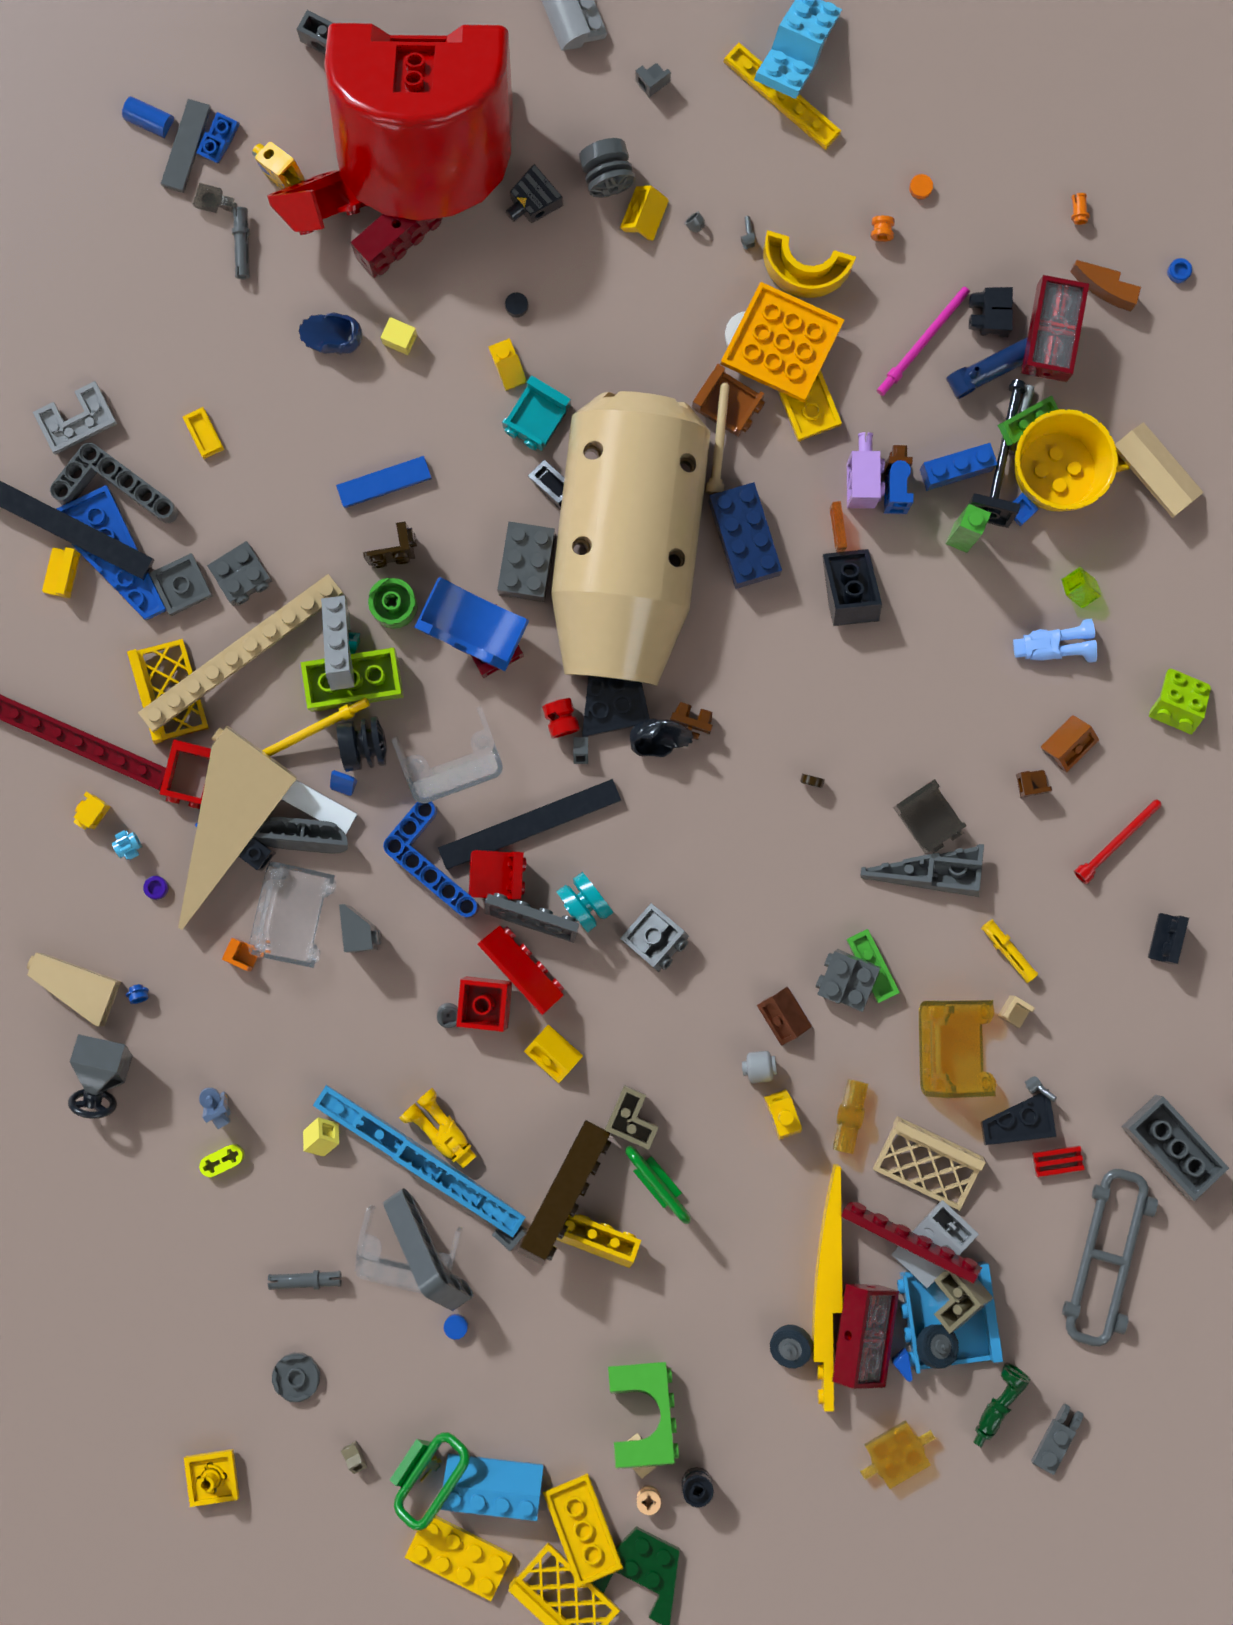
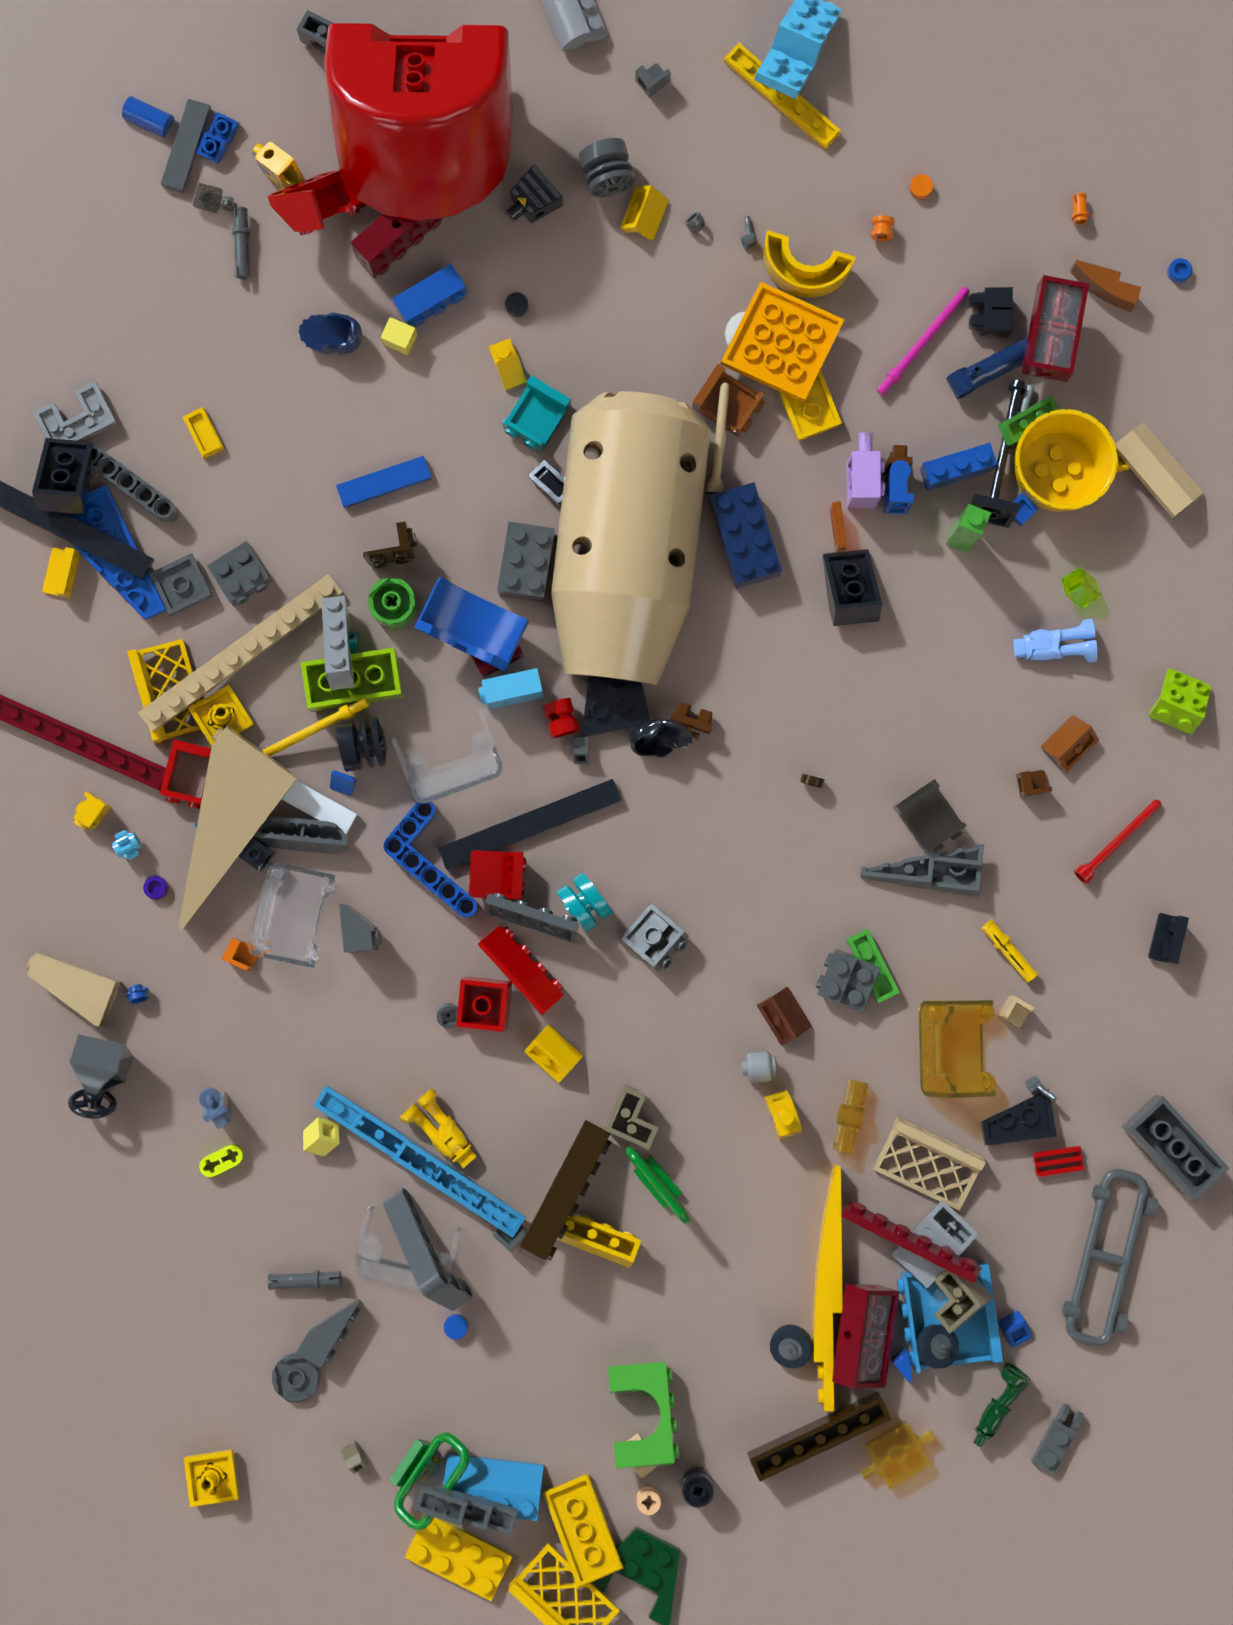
(63, 476): none -> black slope
(219, 713): none -> yellow plate
(321, 1338): none -> dark grey slope
(430, 296): none -> blue brick
(466, 1509): none -> dark grey slope
(511, 689): none -> medium azure brick
(819, 1436): none -> dark brown brick
(1015, 1329): none -> blue slope

